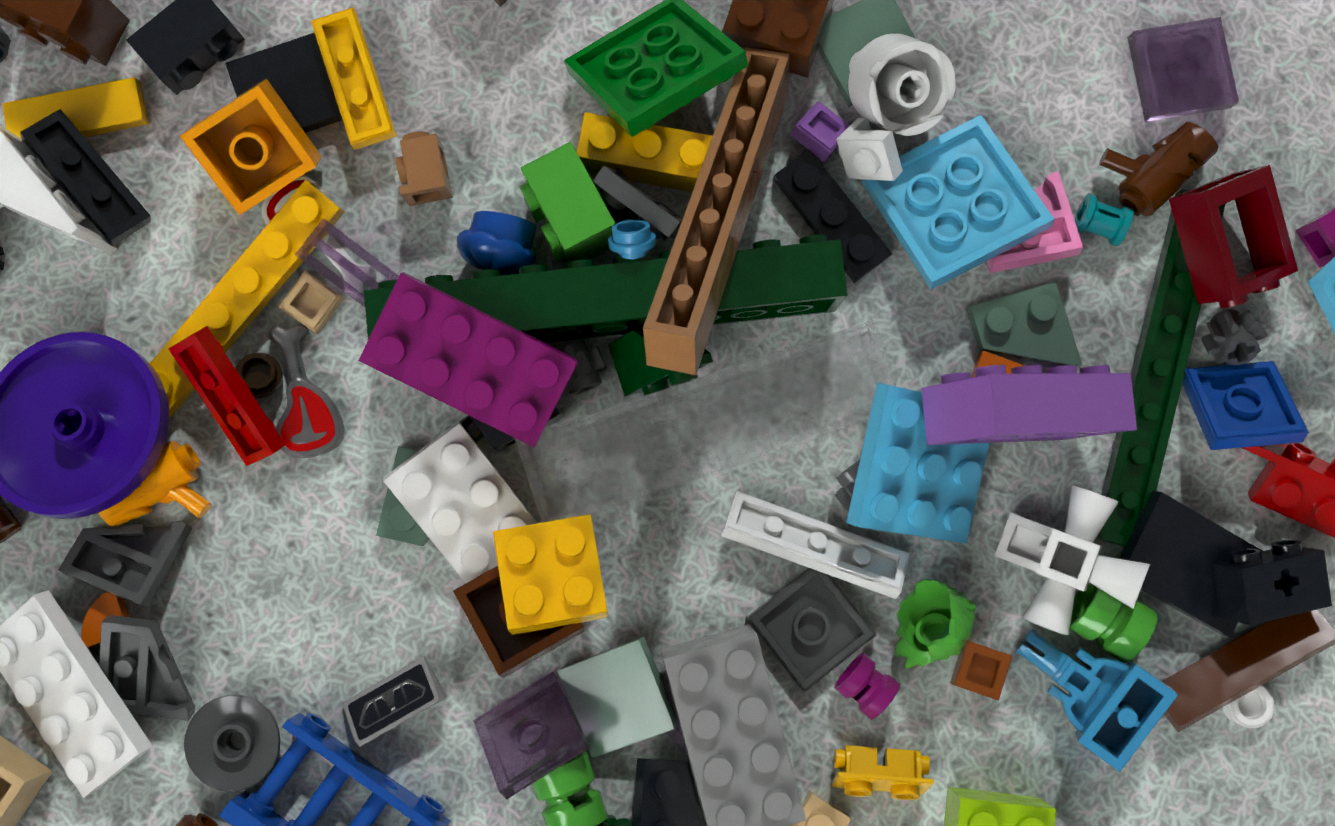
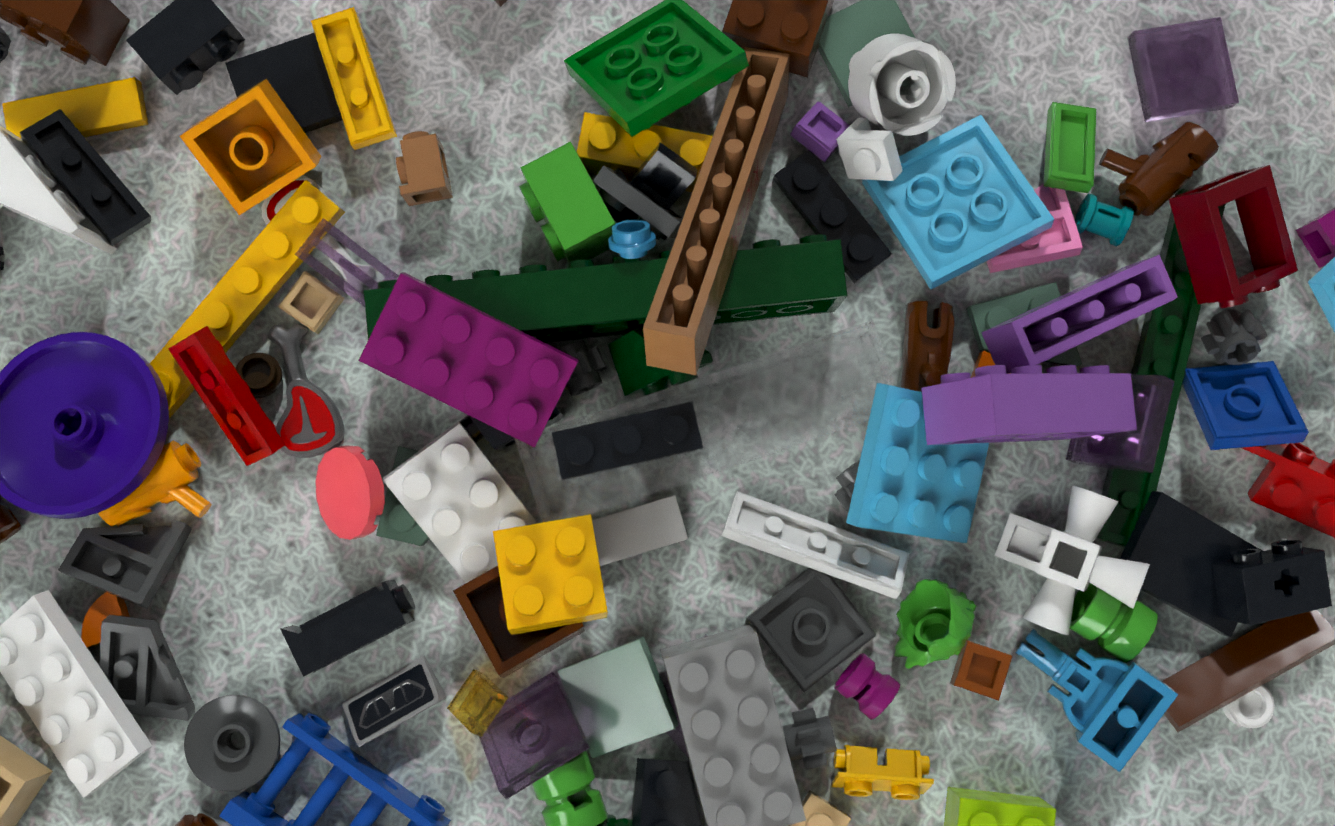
(349, 492): none -> coral tile
(349, 626): none -> black window
(477, 702): none -> clear yellow tile
(498, 242): blue piece -> none
(627, 440): none -> black plate
(638, 530): none -> white tile
(664, 176): none -> black plate
(809, 738): none -> dark grey gear
(926, 349): none -> reddish brown piece
(1070, 147): none -> bright green tile
(1080, 315): none -> medium lavender brick
(1130, 449): none -> clear purple plate

